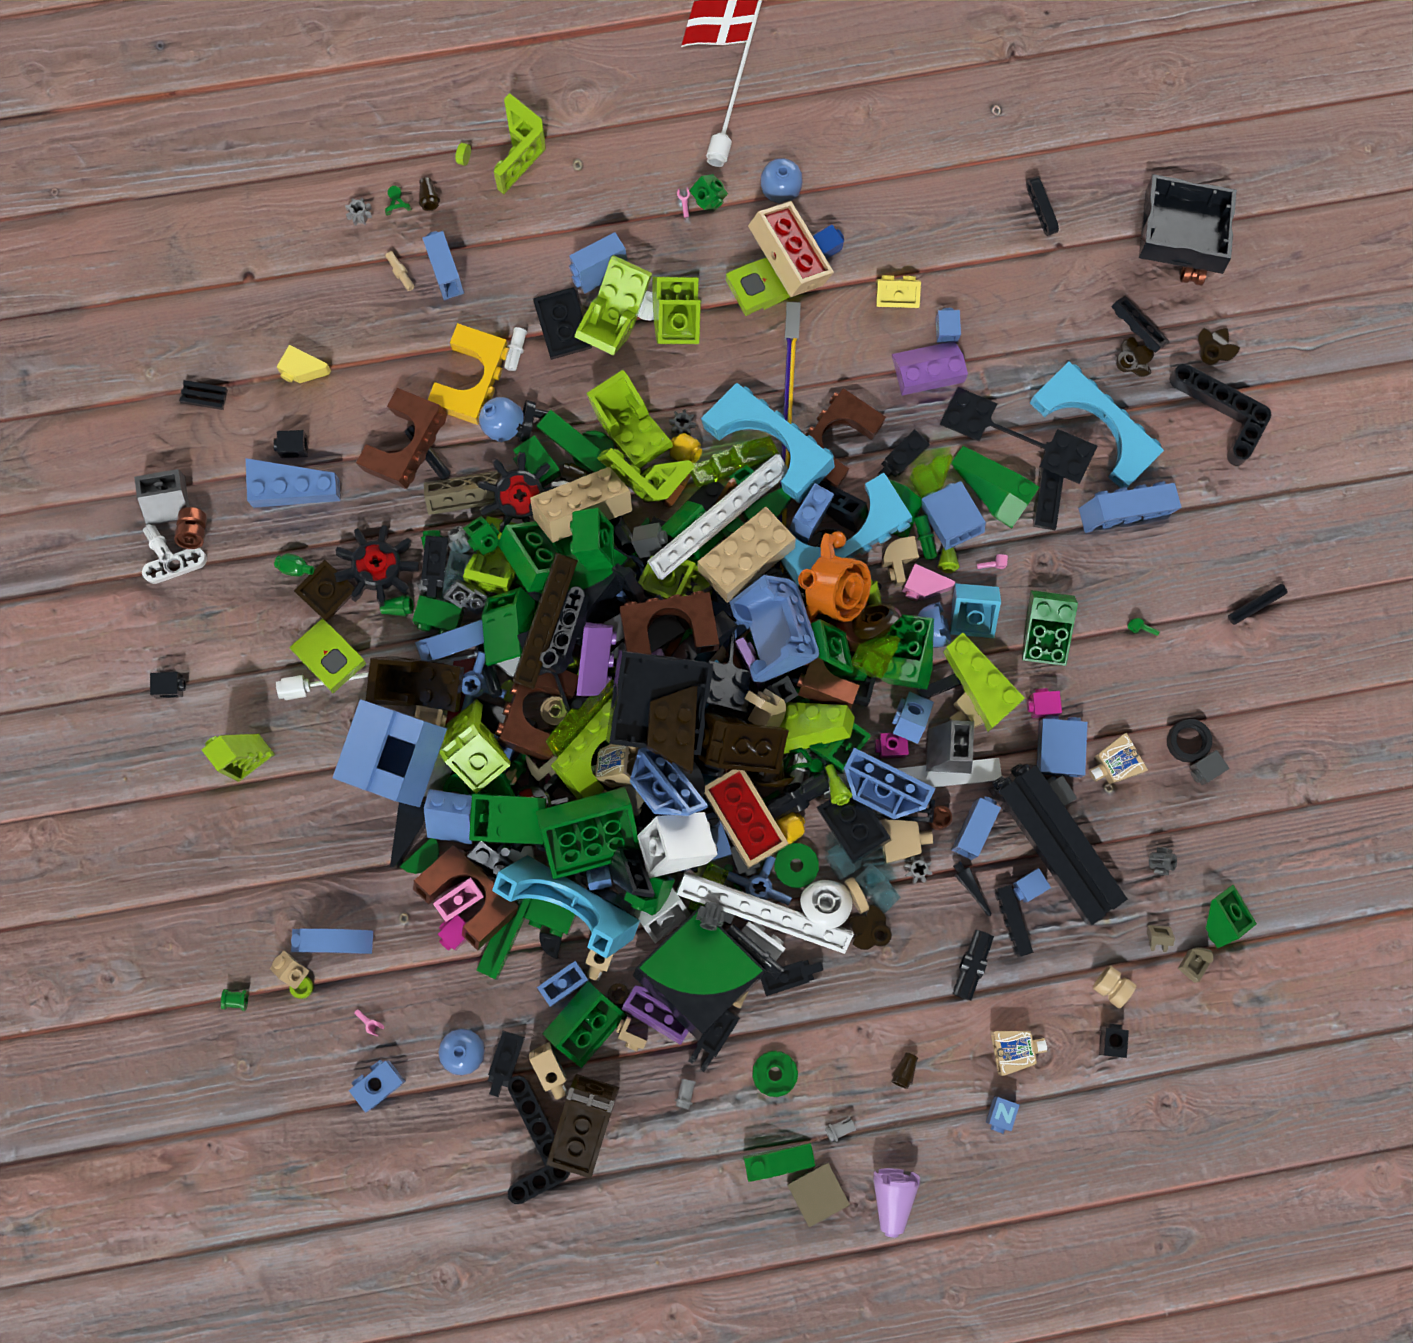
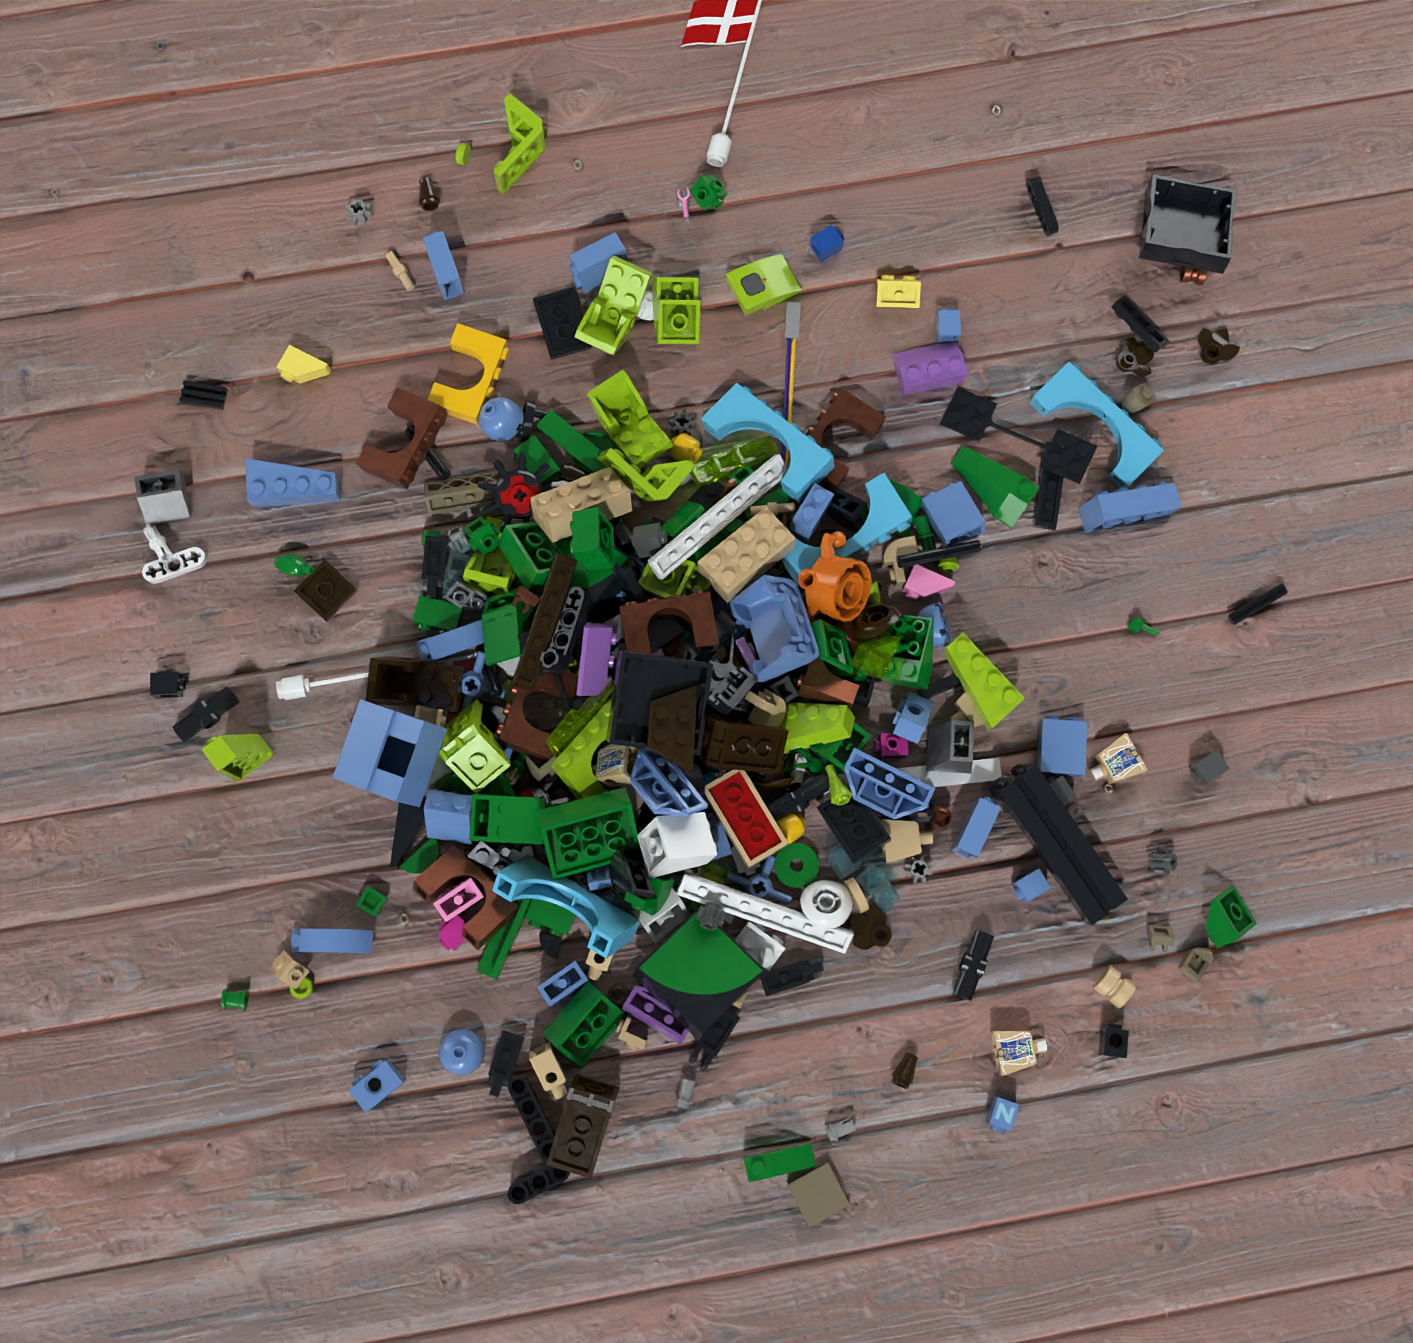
(190, 528): copper wheel -> none
(205, 714): none -> black piece
(291, 444): black brick -> none
(327, 655): lime slope -> none
(370, 1024): bright pink hand -> none
(371, 901): none -> green plate
(374, 577): black gear -> none
(394, 194): green piece -> none
(399, 606): green cone -> none
(516, 349): white axle -> none
(526, 597): none -> copper tile
(553, 711): tan wheel -> none
(673, 497): dark orange tile -> none
(731, 690): none -> black hinge
(774, 508): none -> tan bar
(775, 969): black pin -> none
(781, 180): medium blue cylinder -> none
(785, 1064): green tile -> none
(790, 248): tan brick -> none
(894, 1199): lavender cone -> none
(904, 454): black hinge -> none
(932, 476): clear neon green slope -> none
(938, 553): none -> black axle
(967, 879): black piece -> none
(975, 610): medium azure slope -> none
(1000, 563): bright pink hand -> none
(1013, 921): black piece -> none
(1044, 703): dark pink brick -> none
(1049, 627): green slope -> none
(1138, 399): none -> dark tan plate
(1204, 732): black tyre -> none
(1227, 407): black beam -> none

